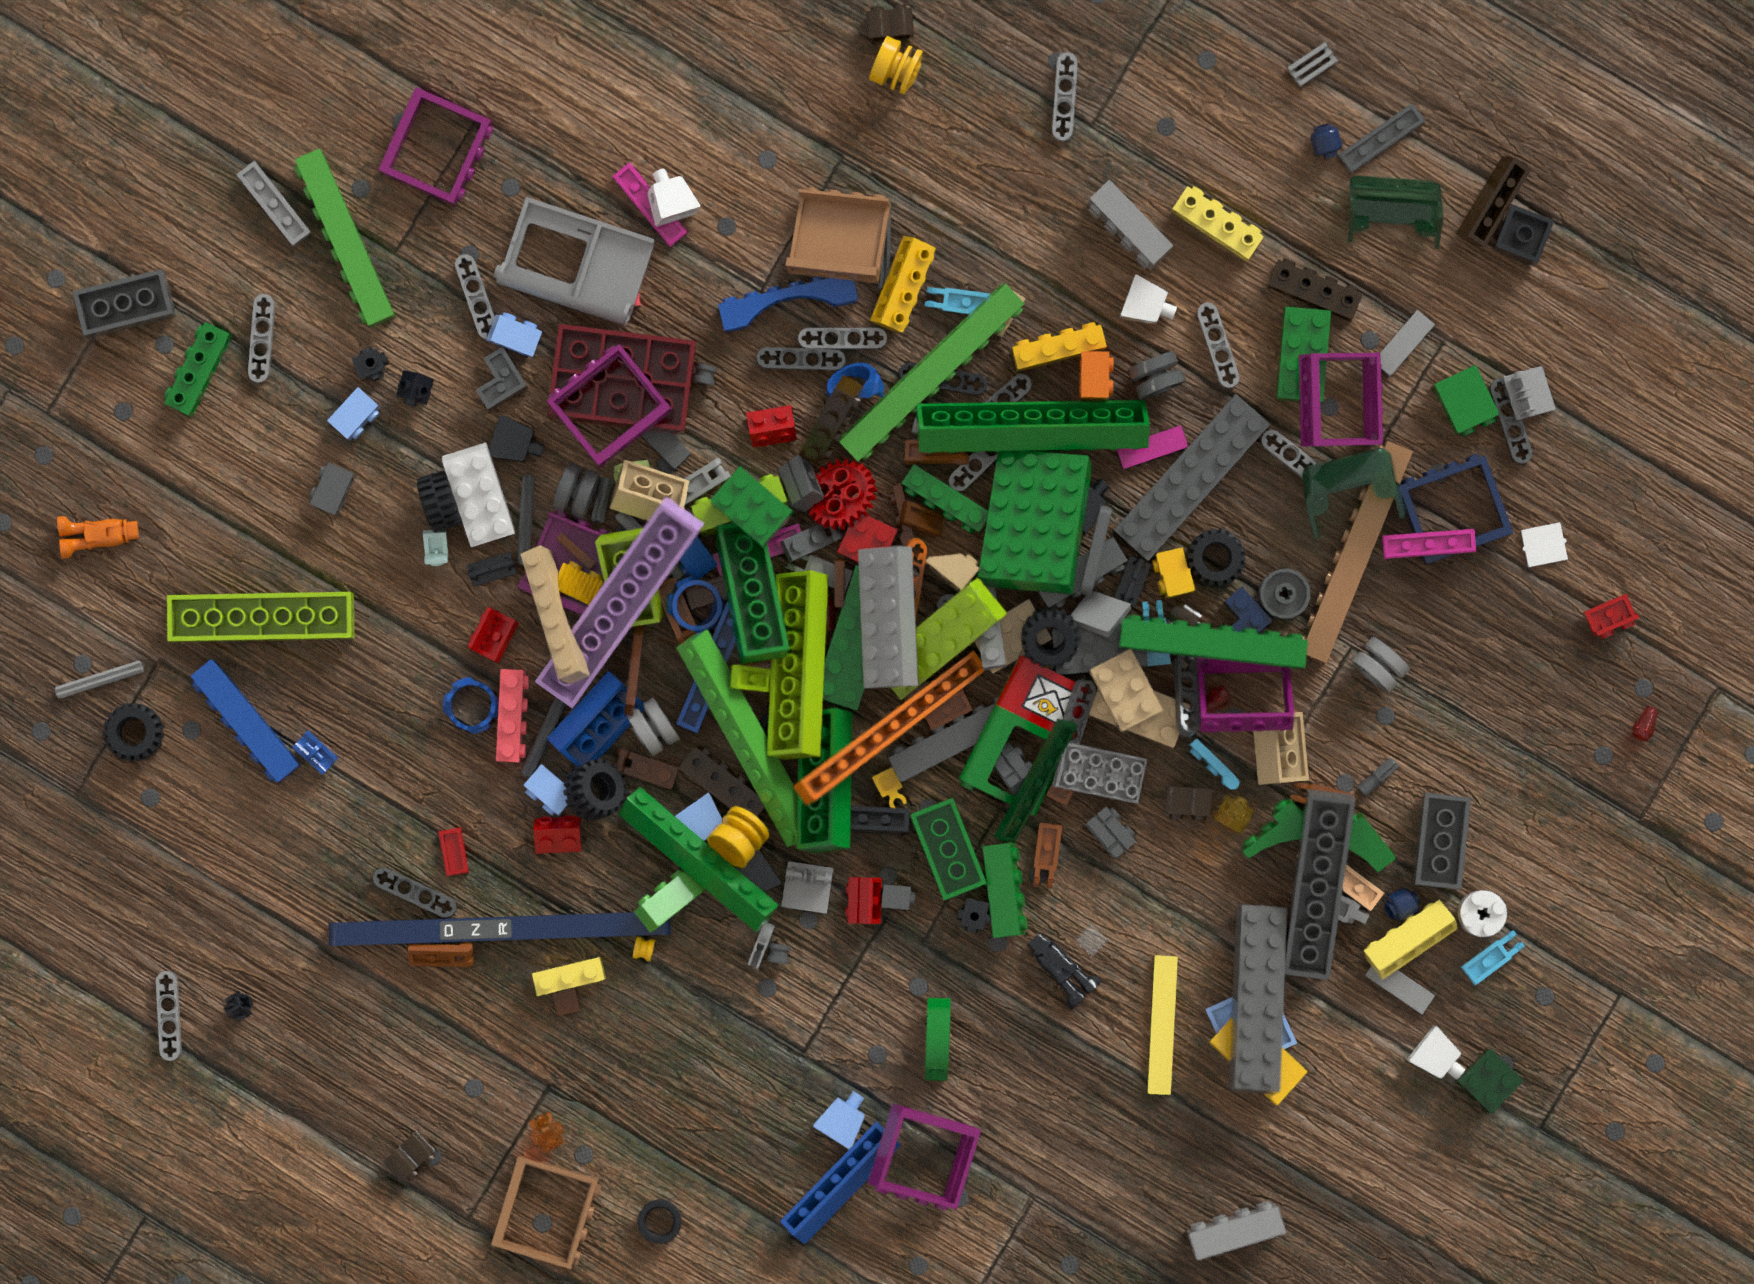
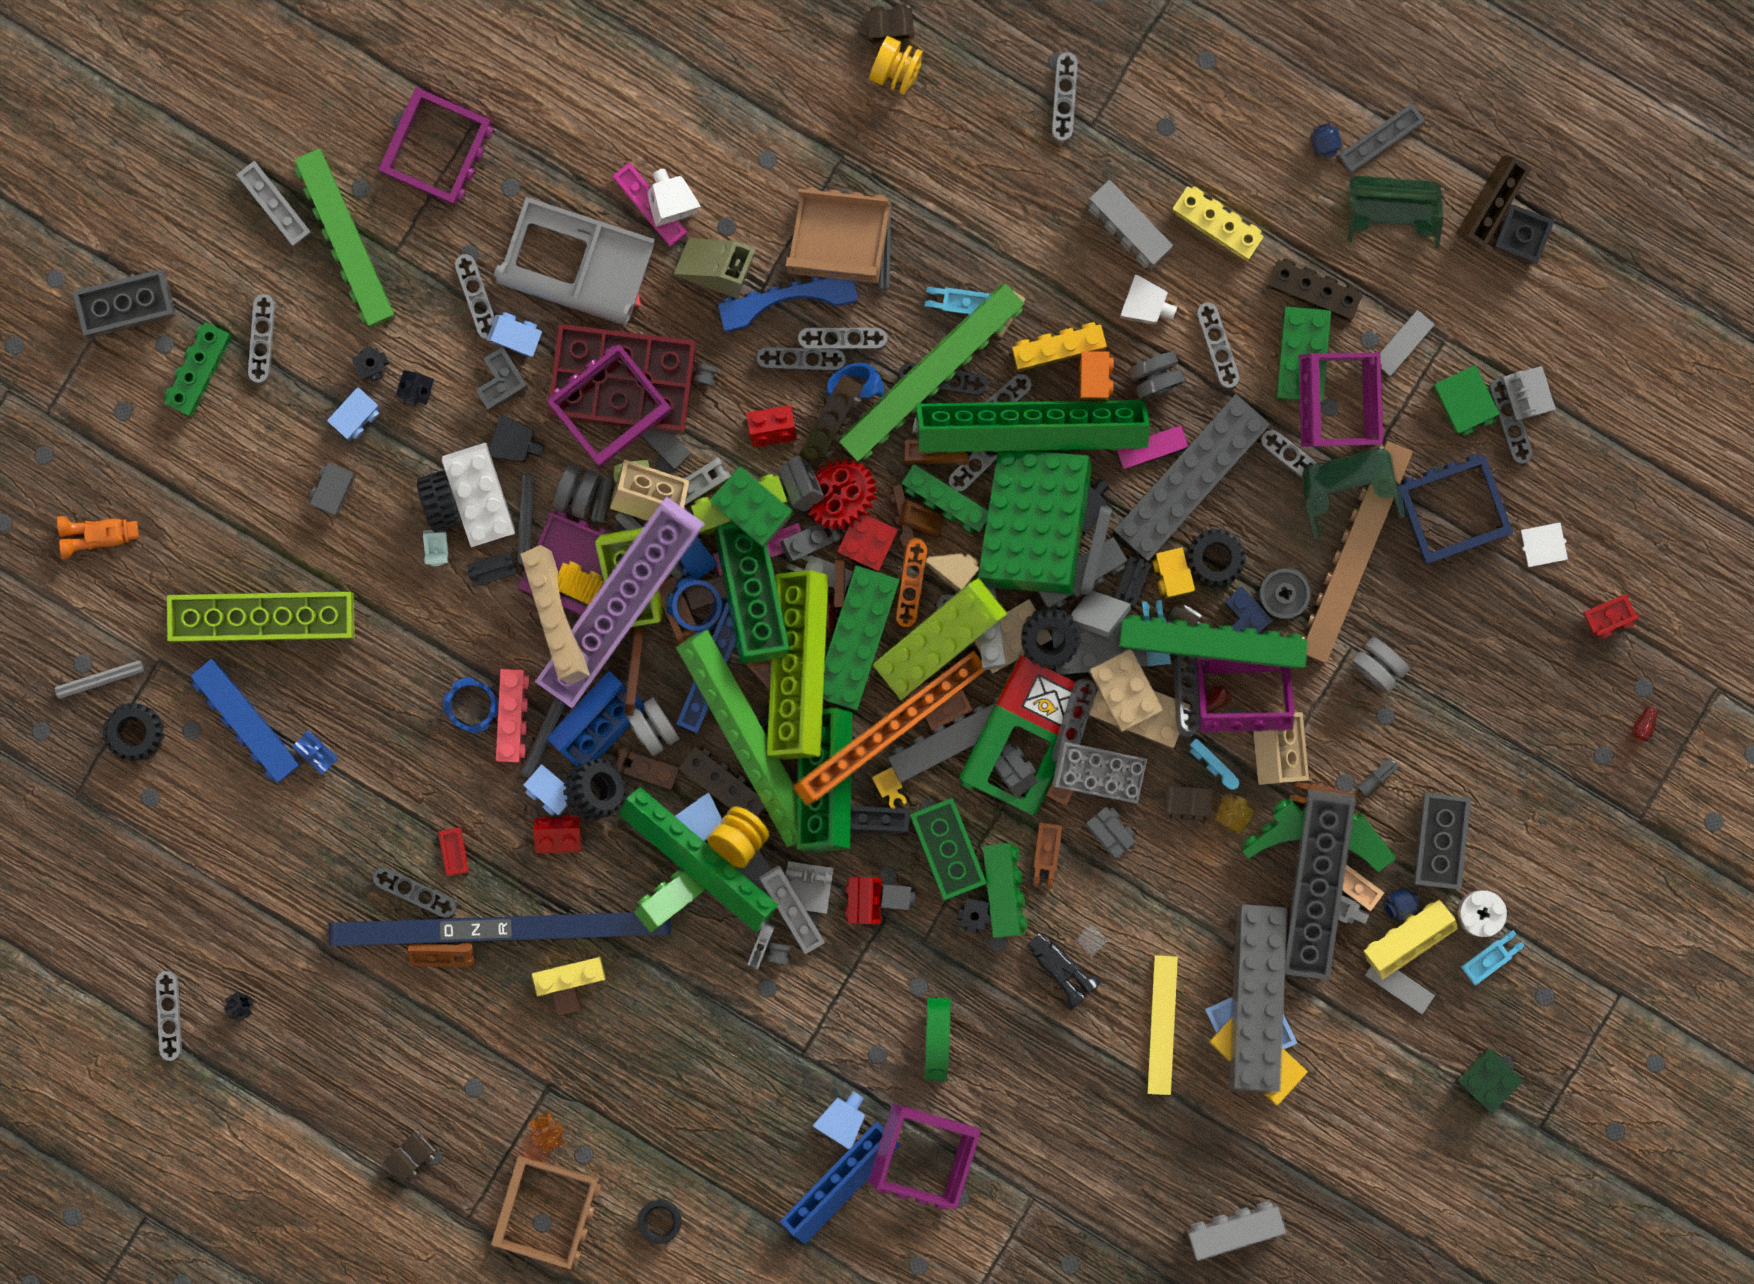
(492, 634): red bracket -> none
(576, 551): reddish brown tile -> none
(643, 948): yellow wheel -> none
(716, 264): none -> olive slope
(750, 678): lime plate -> none
(792, 909): none -> light grey plate
(887, 617): light grey brick -> none
(903, 284): yellow brick -> none
(1036, 780): dark green tile -> none
(1328, 53): light grey tile -> none
(1429, 544): dark pink tile -> none
(1437, 1055): white torso -> none

